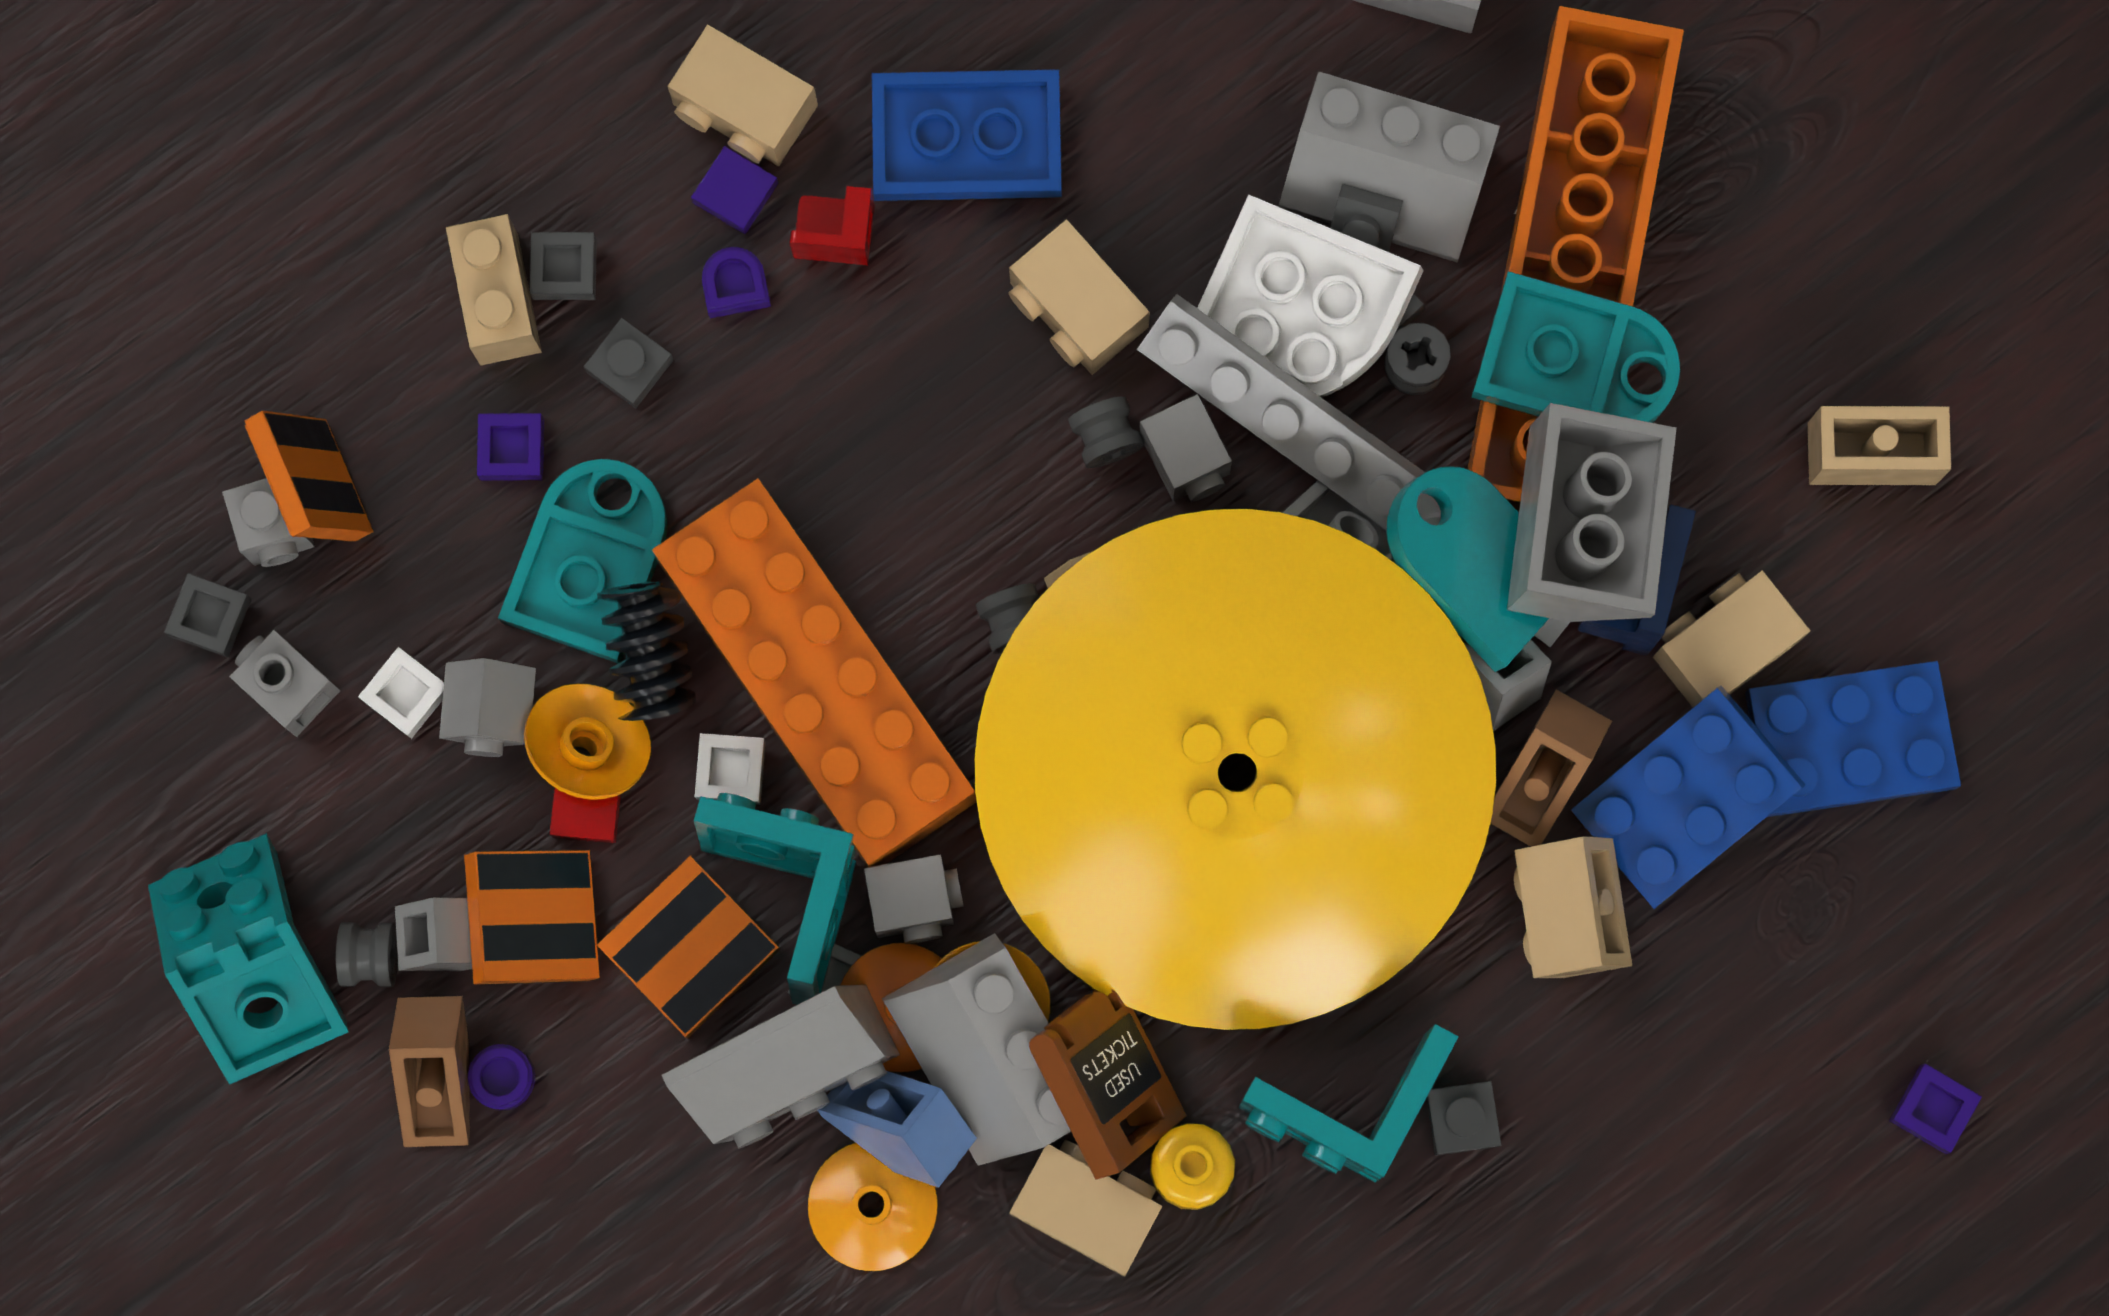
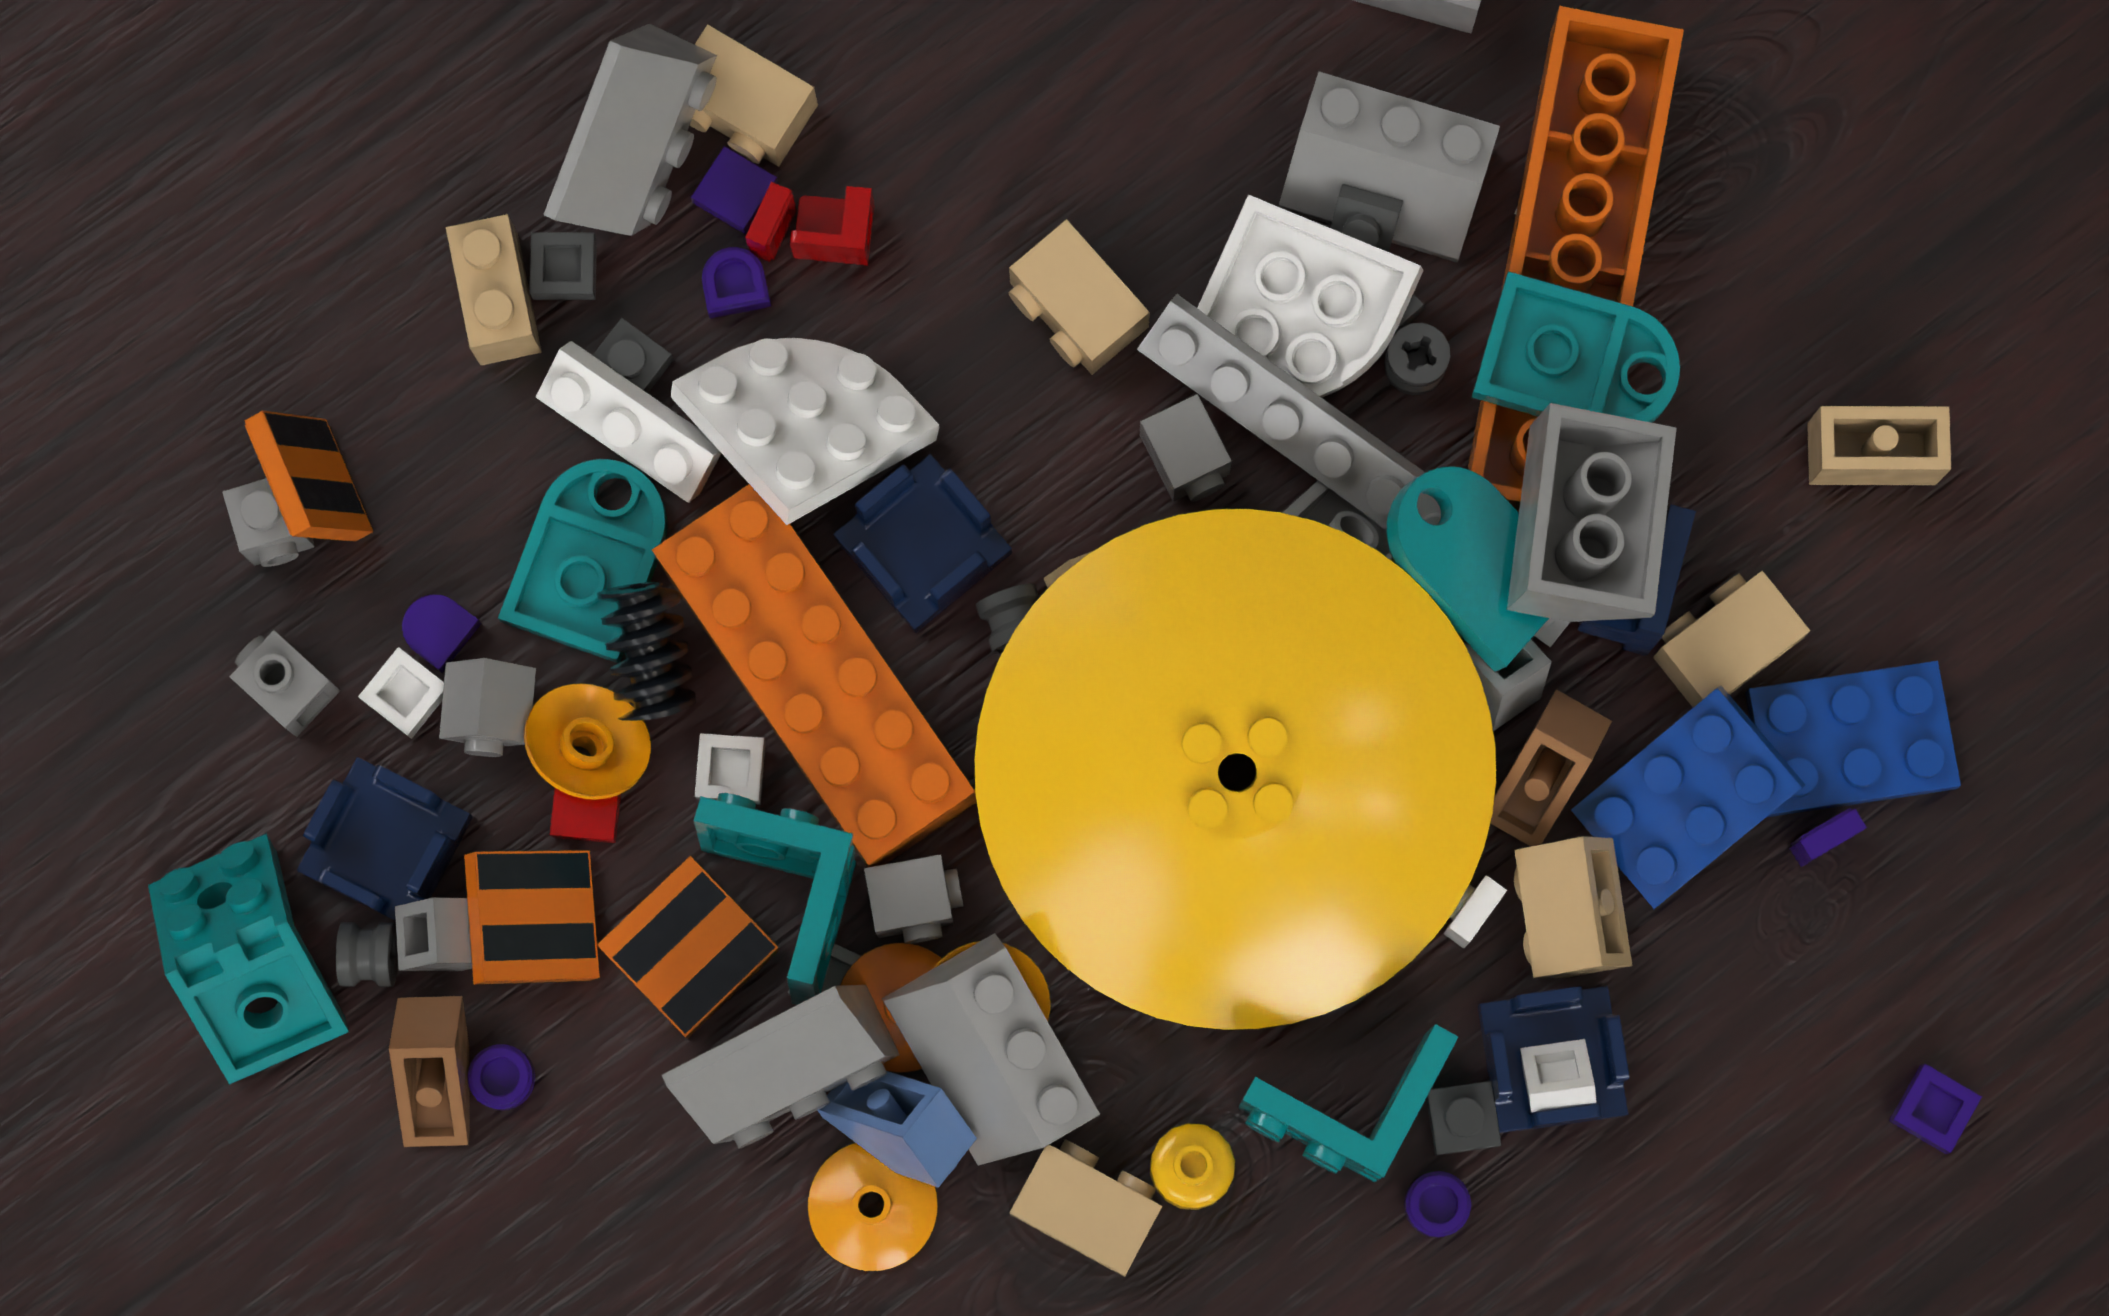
(207, 615): dark grey plate -> none
(381, 838): none -> dark blue panel
(438, 629): none -> dark purple tile
(510, 446): dark purple tile -> none
(629, 421): none -> white plate
(633, 132): none -> light grey slope
(771, 222): none -> red tile
(803, 419): none -> white plate
(922, 540): none -> dark blue panel
(966, 135): blue plate -> none
(1103, 1073): dark orange container -> none
(1106, 432): dark grey wheel -> none
(1437, 1204): none -> dark purple tile
(1473, 910): none -> white plate
(1550, 1019): none -> dark blue panel
(1558, 1075): none -> white plate
(1827, 836): none -> dark purple tile

